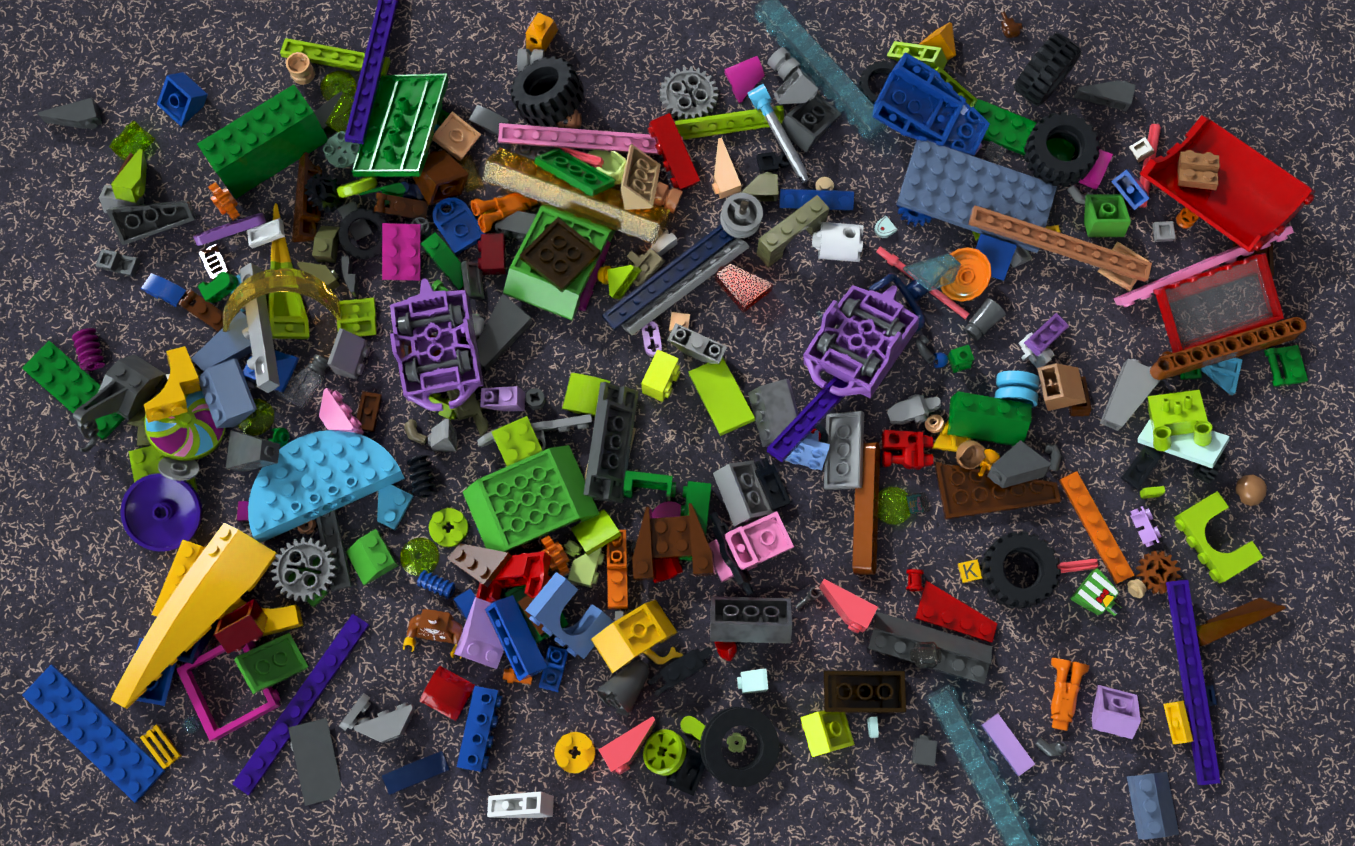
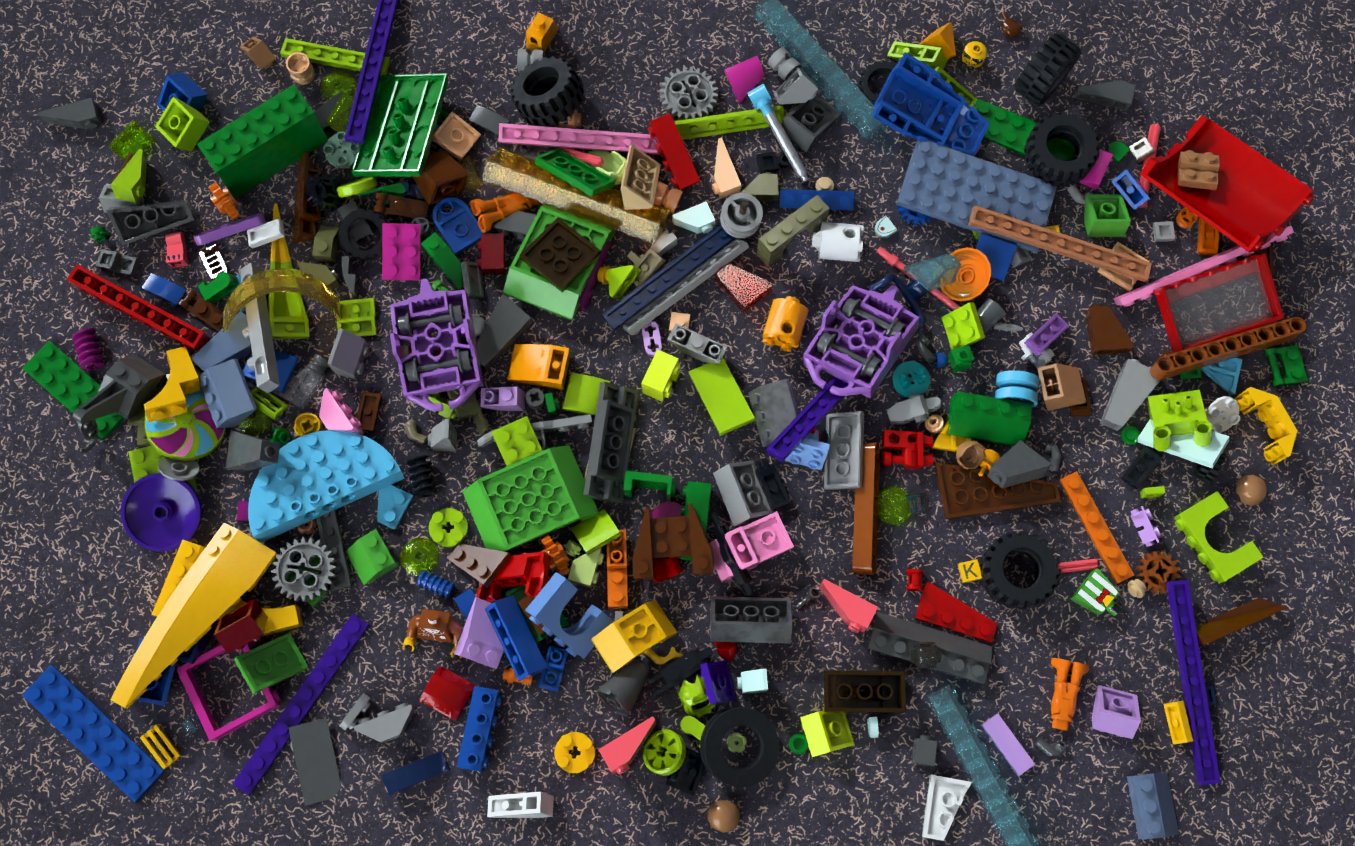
(98, 233): none -> green plate
(138, 308): none -> red brick
(176, 250): none -> coral leg
(182, 124): none -> lime slope
(258, 52): none -> medium nougat slope
(264, 404): none -> lime tile
(307, 423): none -> yellow wheel
(539, 365): none -> light orange slope
(552, 404): none -> green plate
(693, 694): none -> lime helmet
(695, 219): none -> light aqua slope
(718, 682): none -> dark purple plate
(723, 816): none -> medium nougat hair
(785, 323): none -> light orange cylinder
(798, 744): none -> green plate
(919, 376): none -> teal plate
(942, 803): none -> white wing
(963, 326): none -> lime plate
(974, 54): none -> yellow head
(1007, 327): none -> light grey helmet
(1106, 332): none -> reddish brown slope
(1118, 150): none -> green tile
(1130, 435): none -> green plate
(1207, 239): none -> orange hinge
(1223, 414): none -> white plate
(1276, 419): none -> yellow slope

